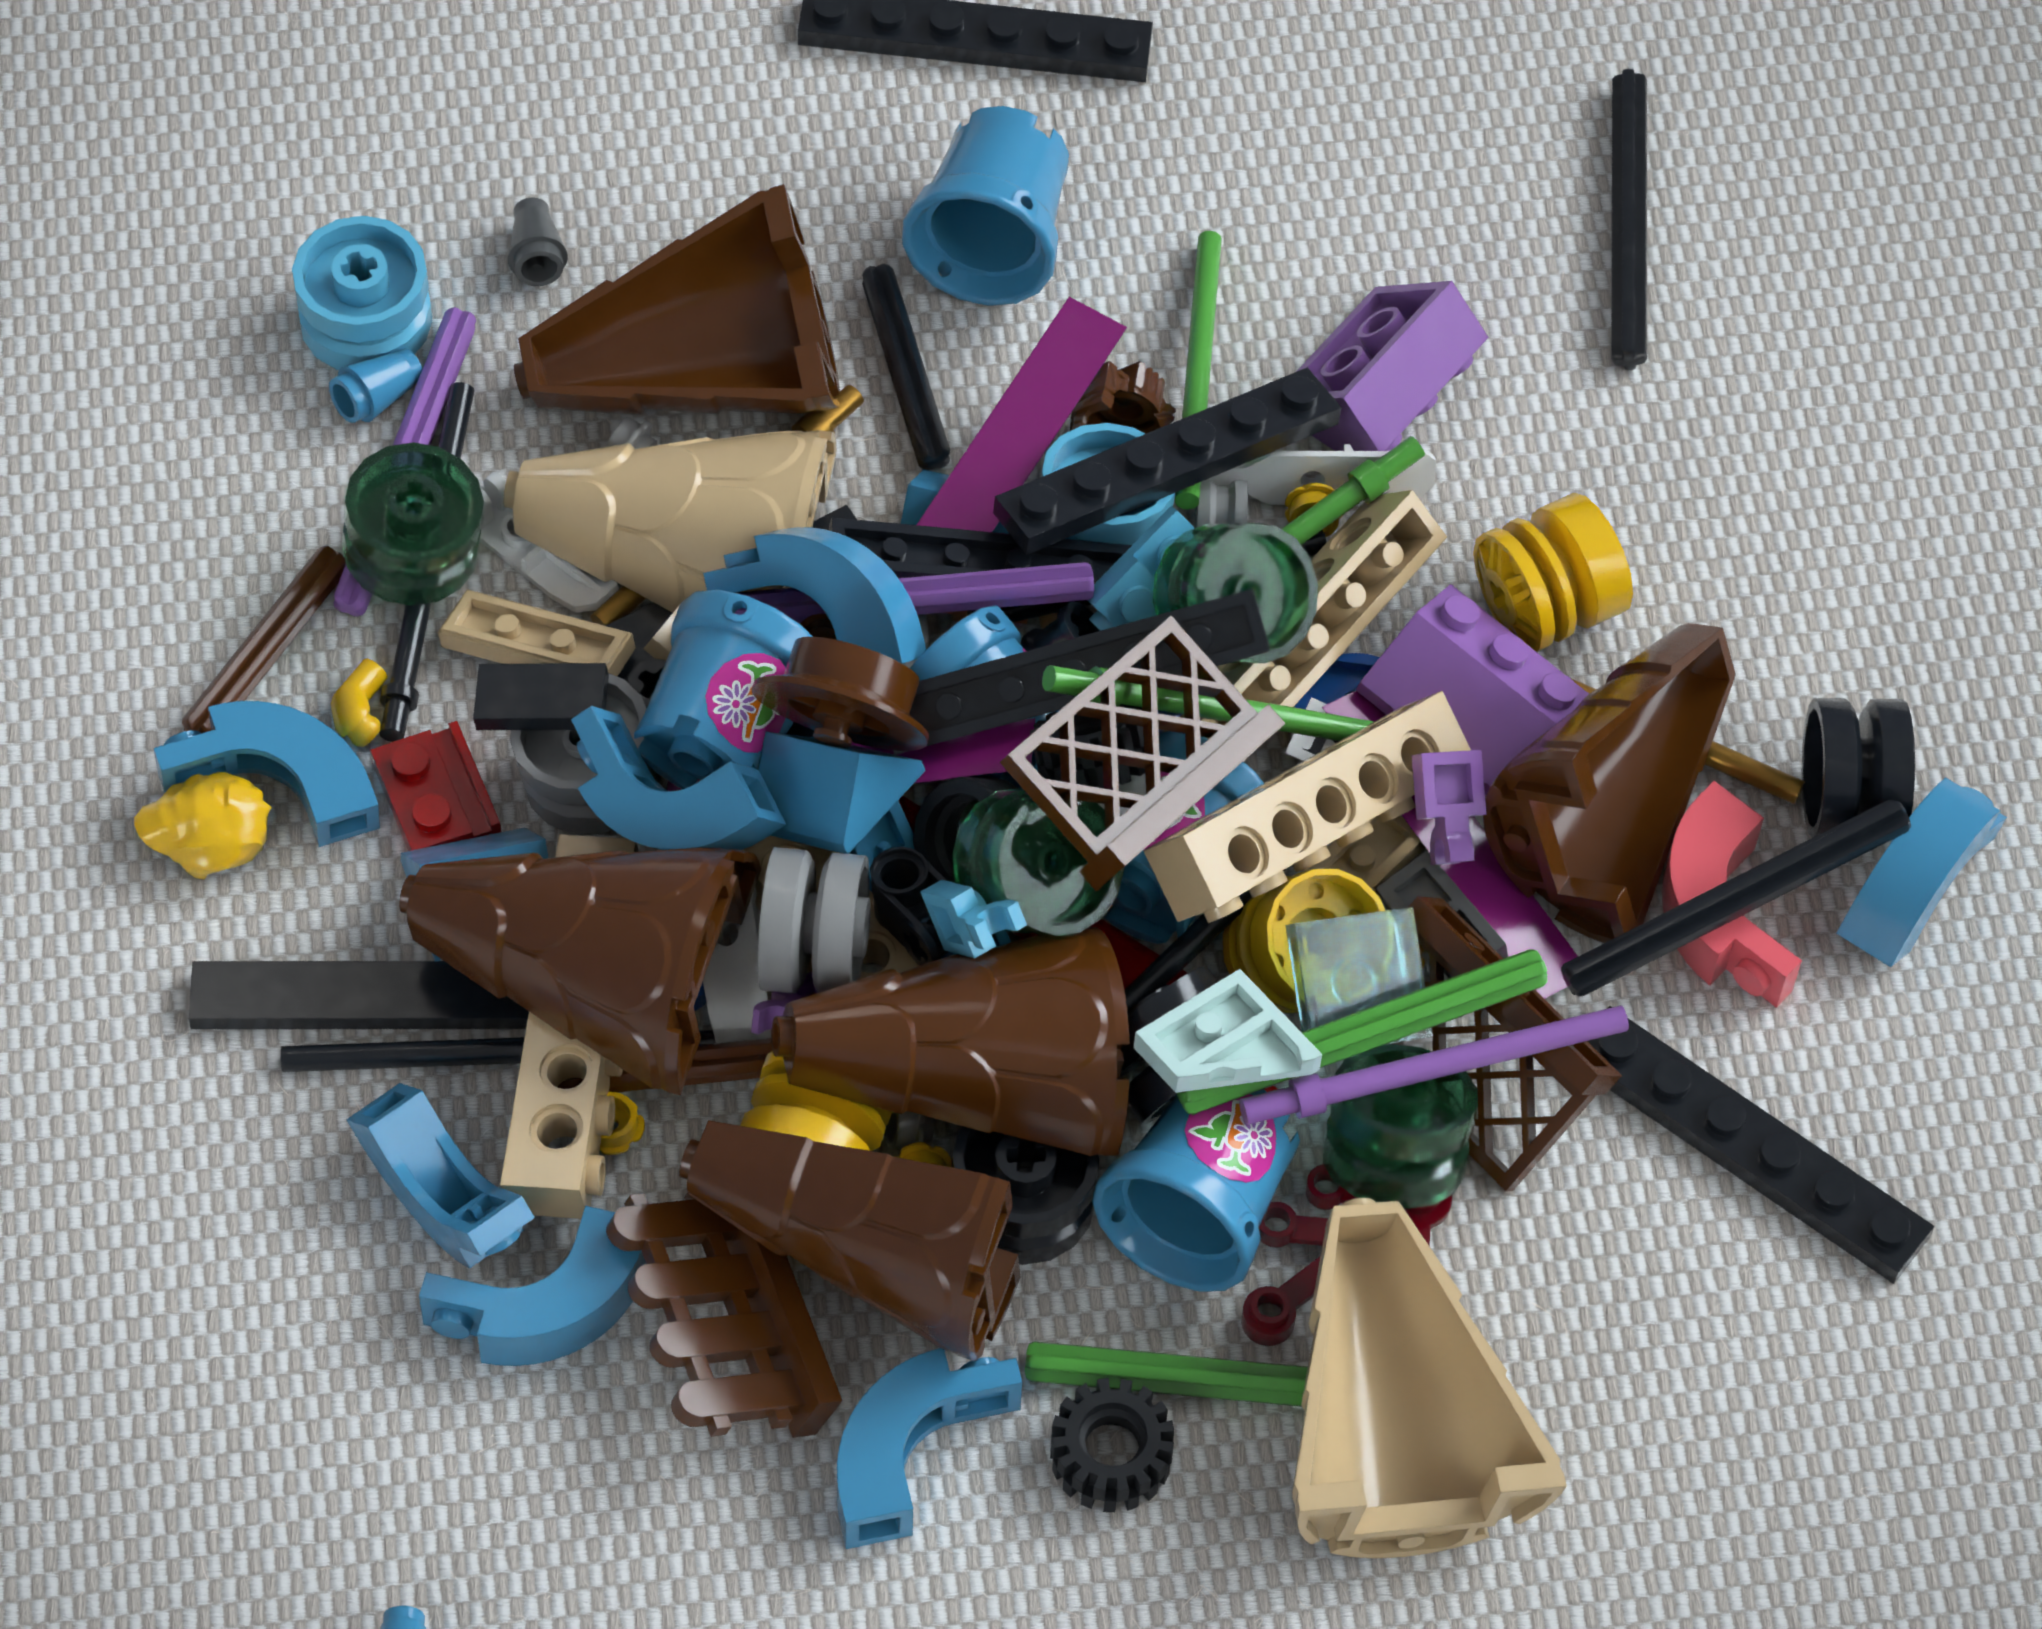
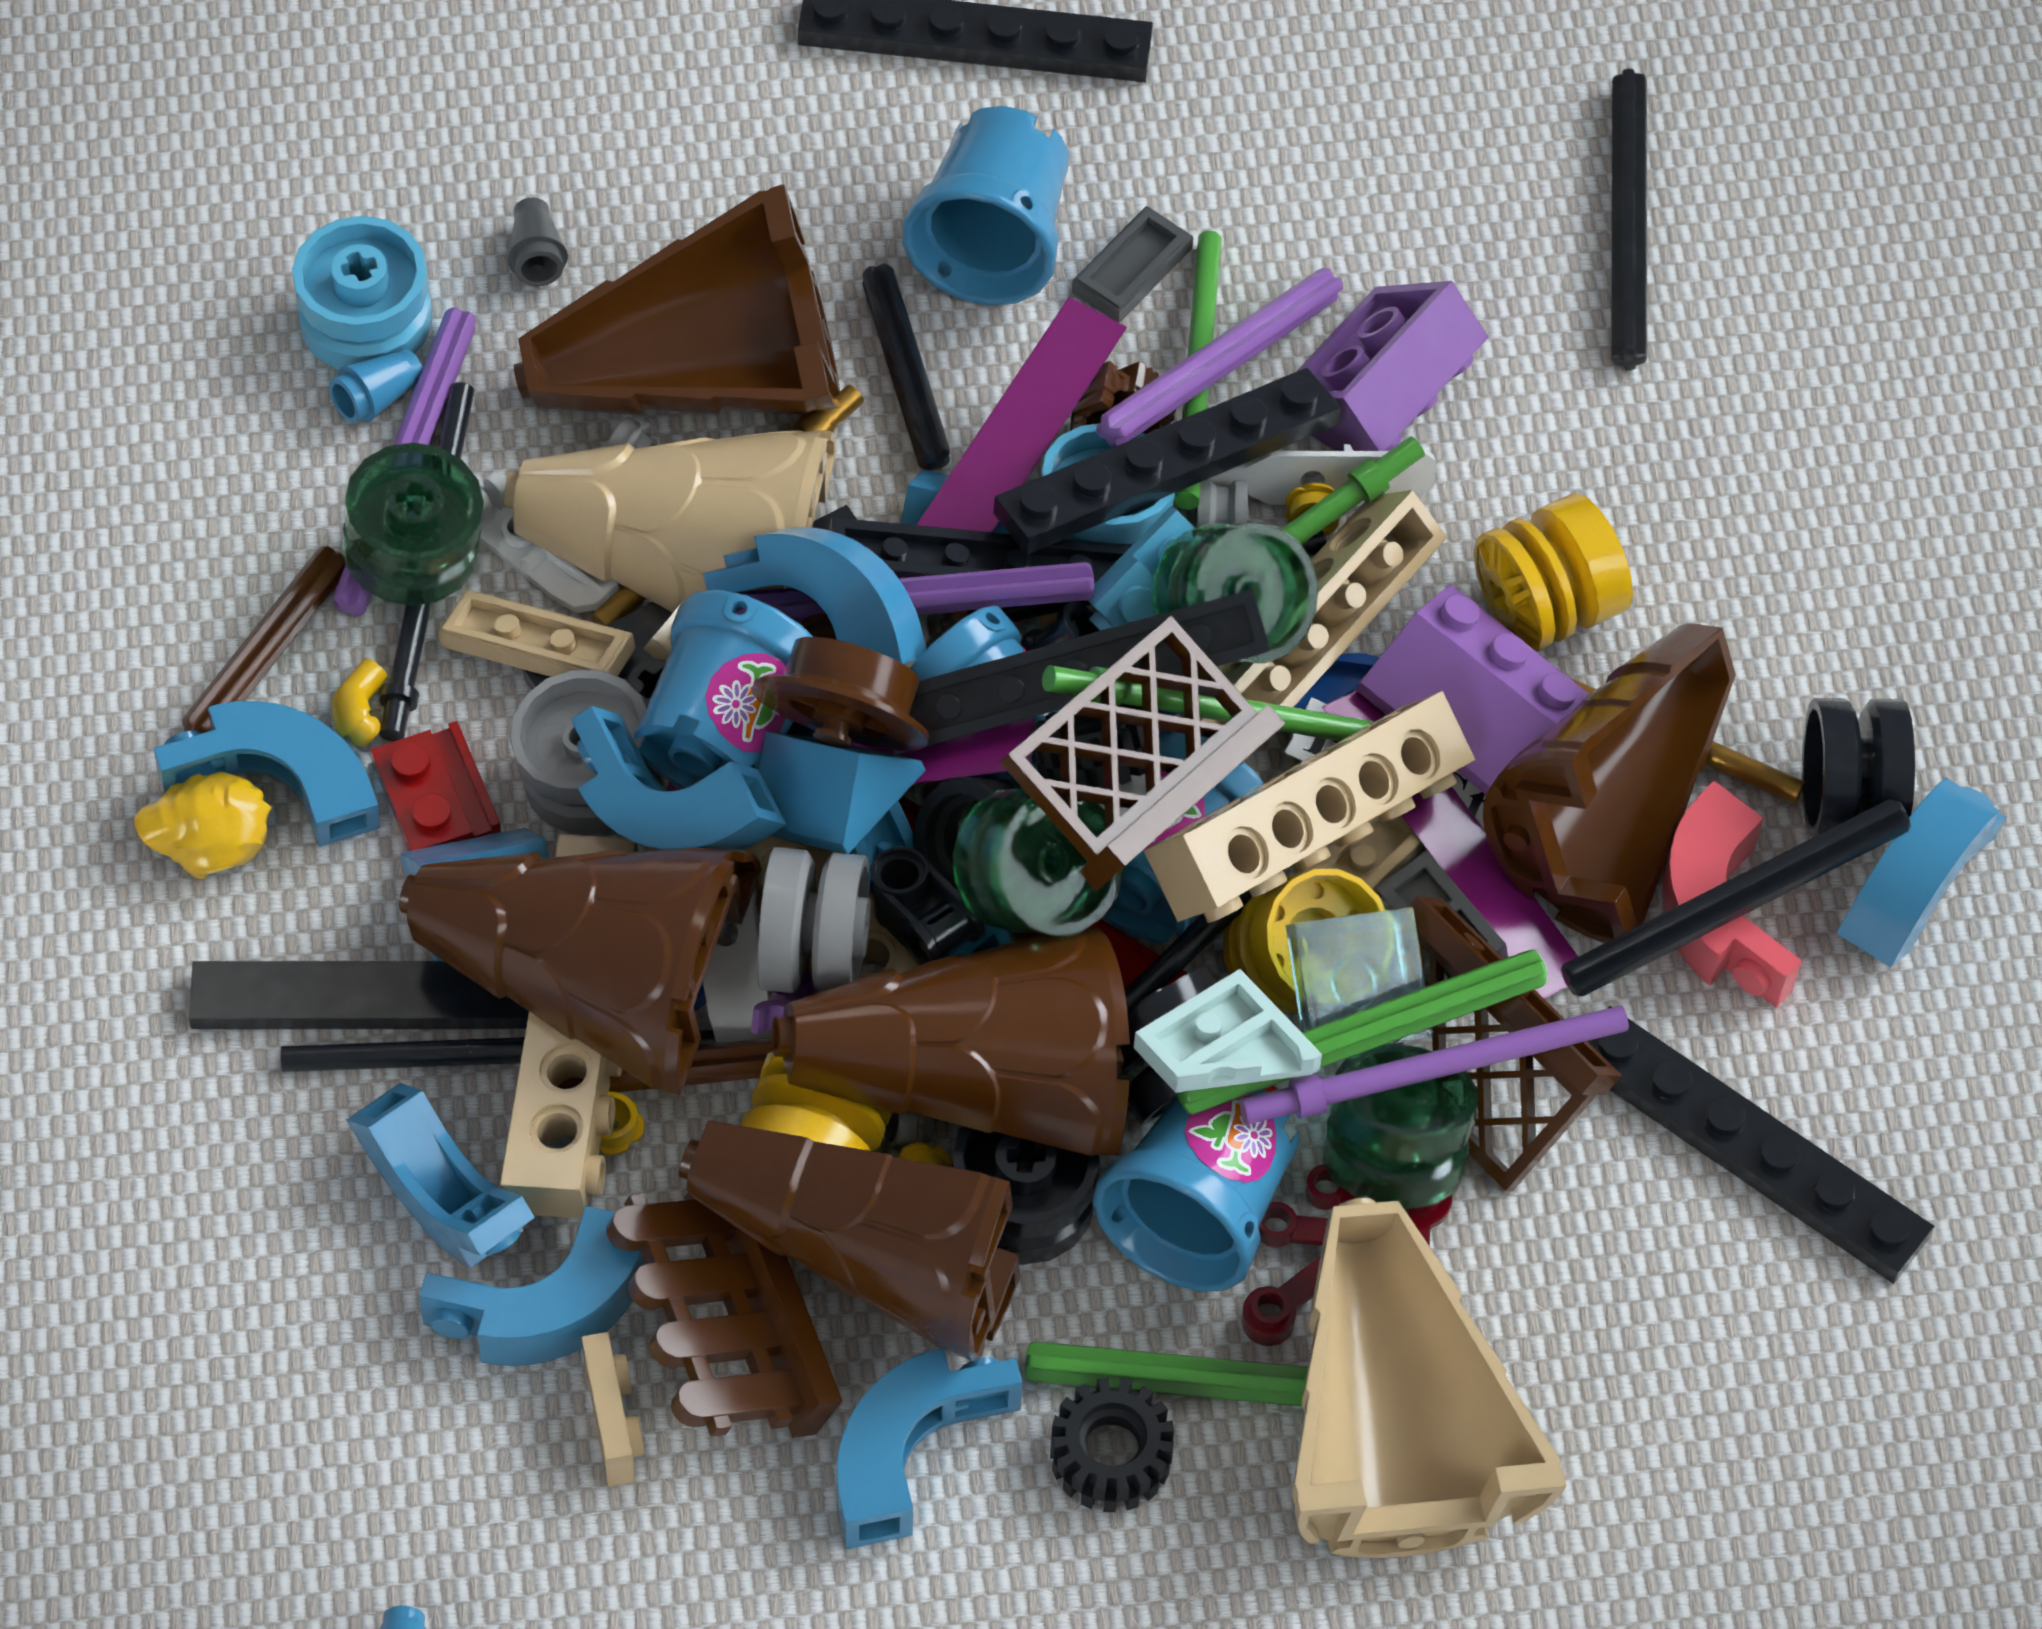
(537, 694): black tile -> none
(608, 1381): none -> tan plate
(965, 919): medium azure plate -> none
(1132, 264): none -> dark grey tile
(1219, 357): none -> medium lavender axle
(1450, 791): medium lavender plate -> none

